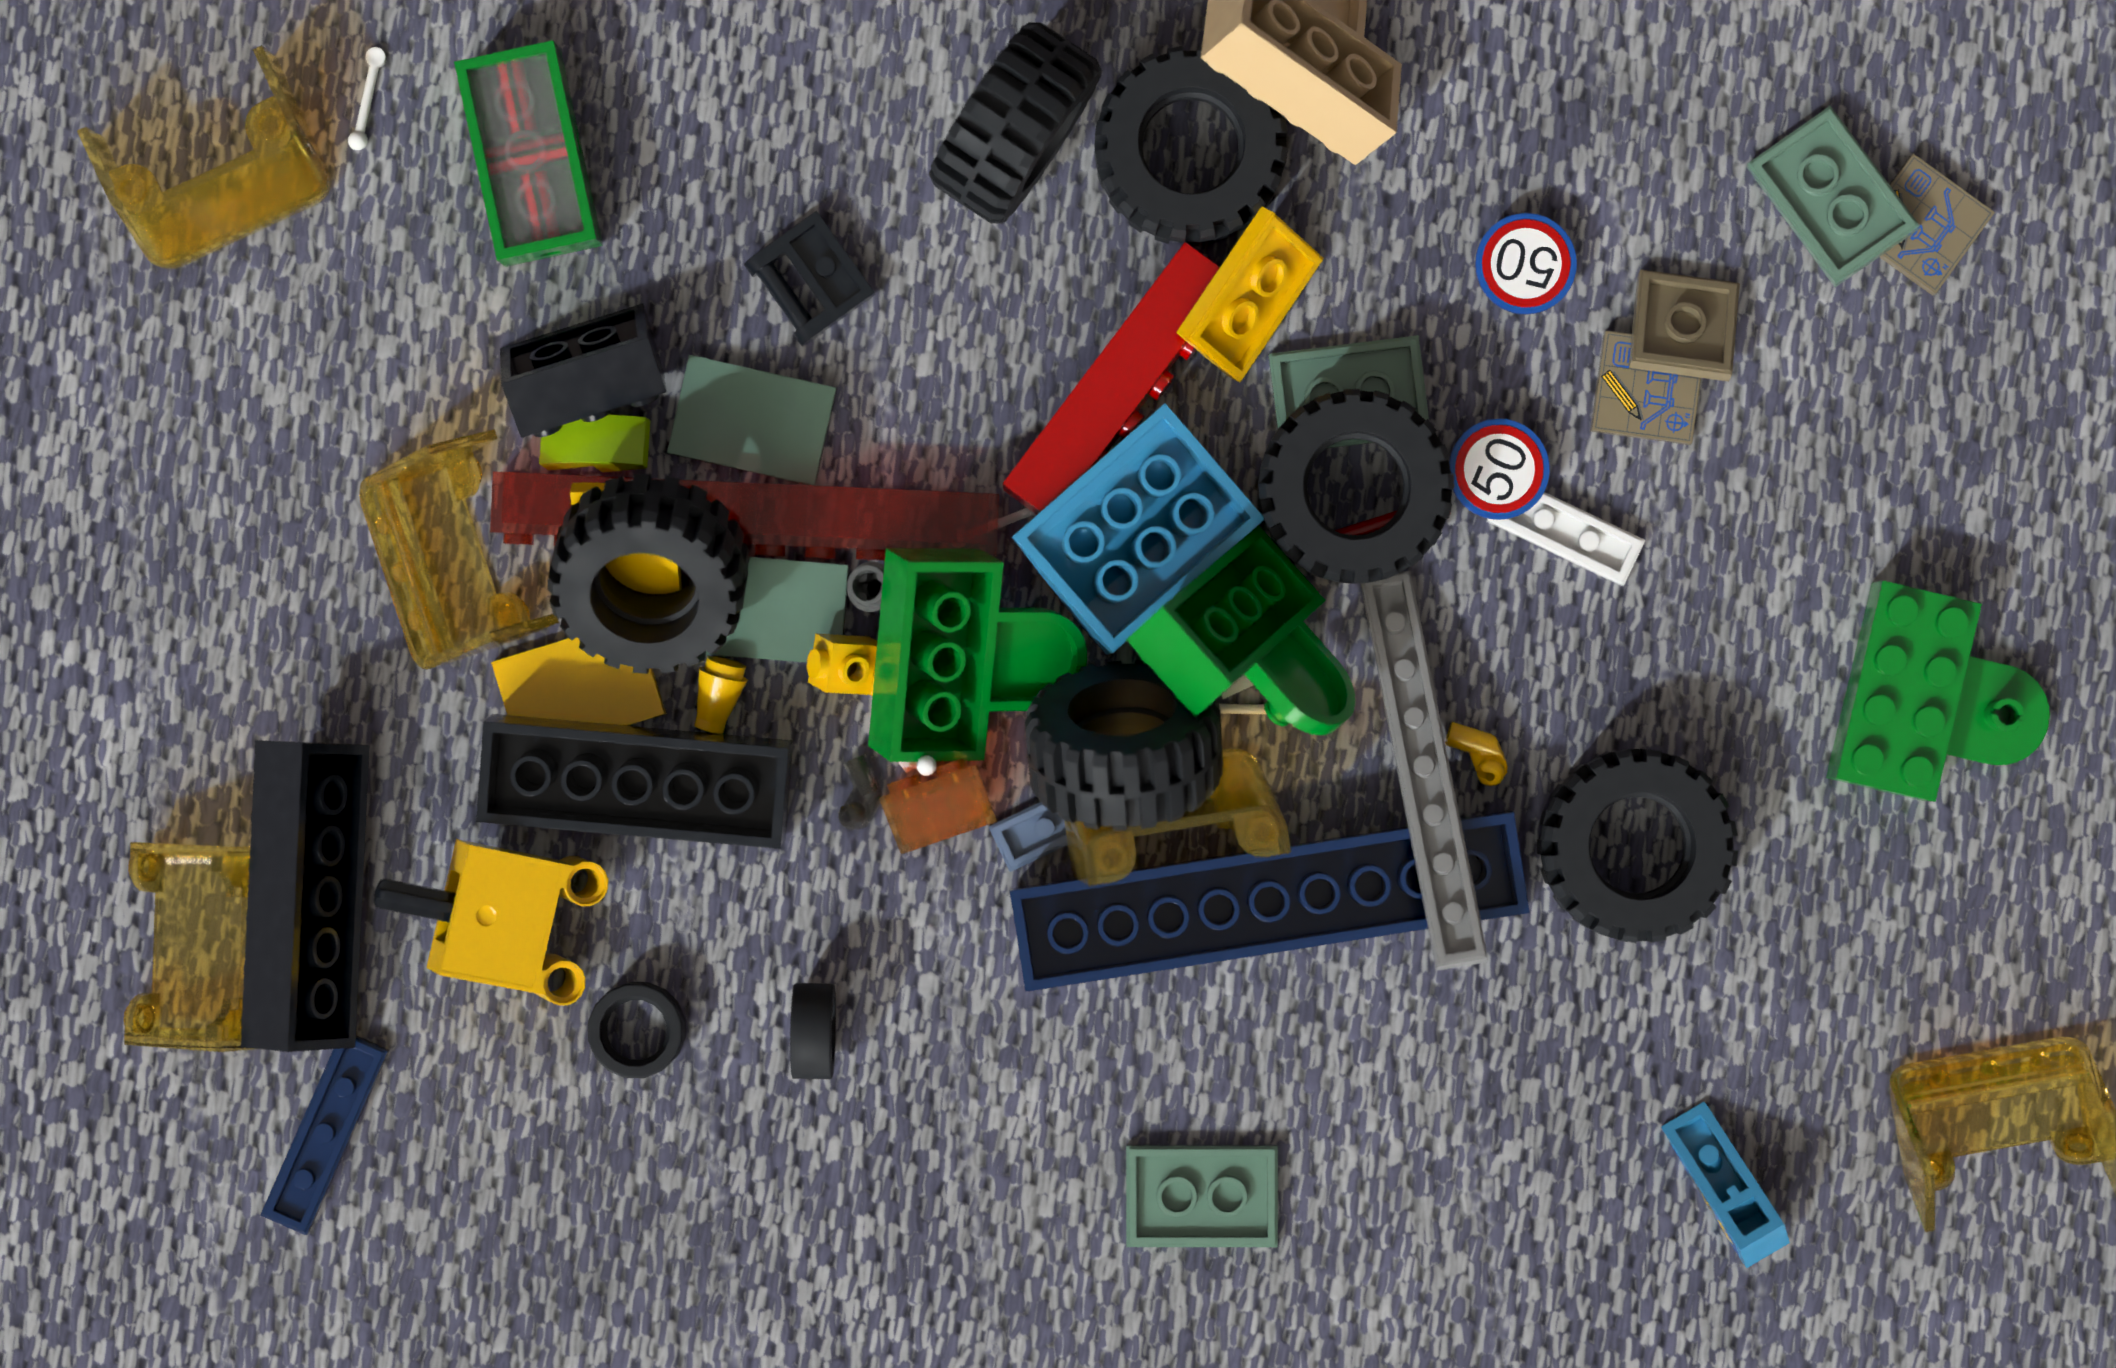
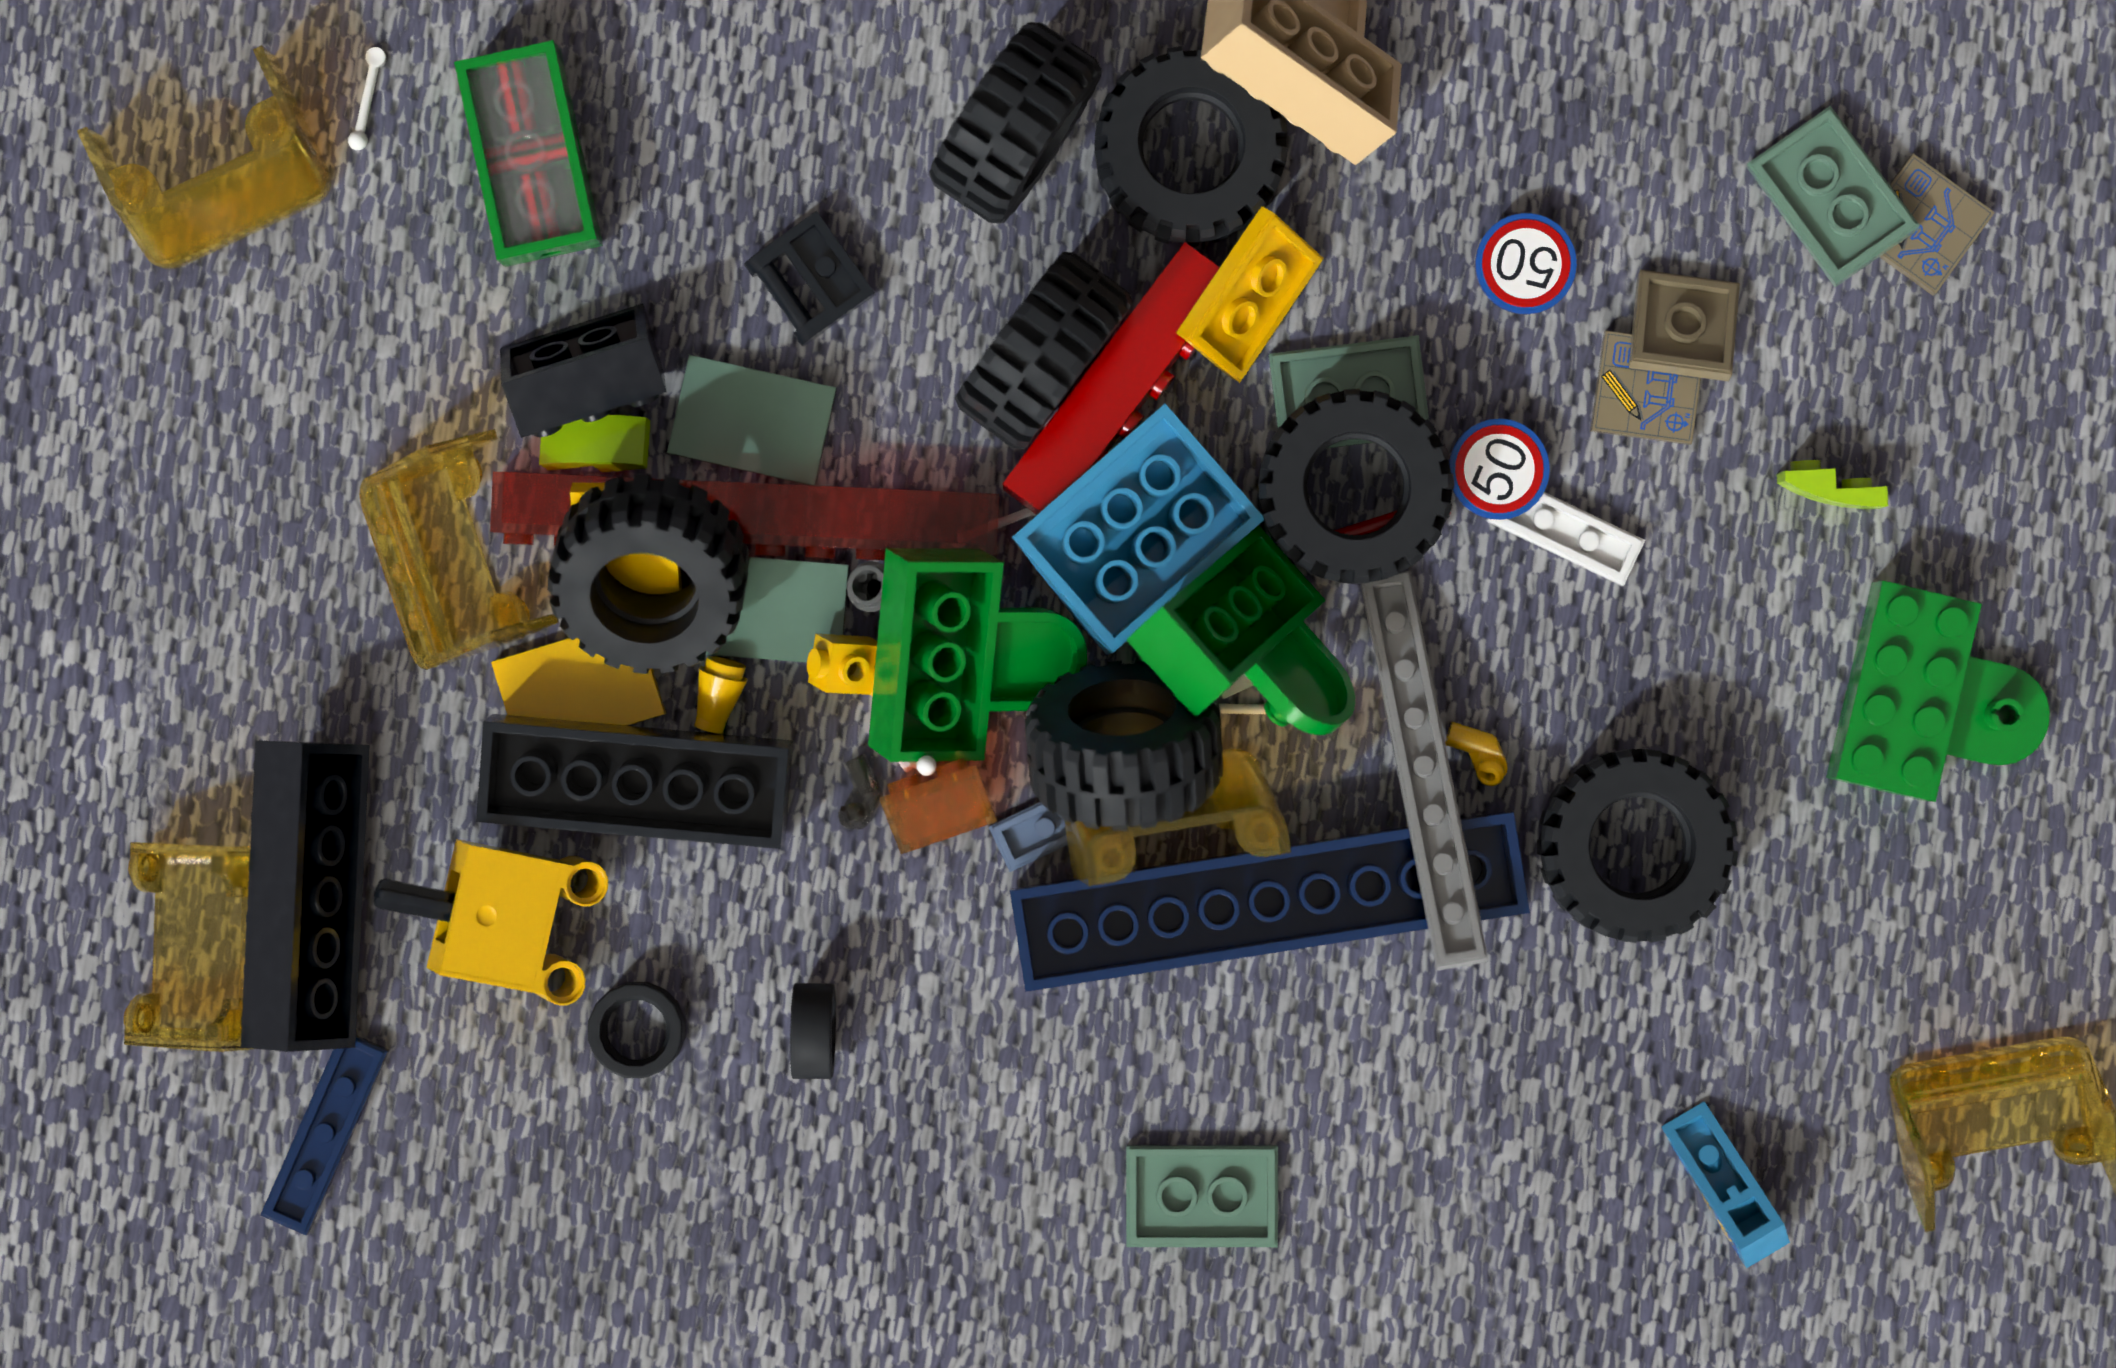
(1043, 350): none -> black tyre
(1819, 484): none -> lime slope

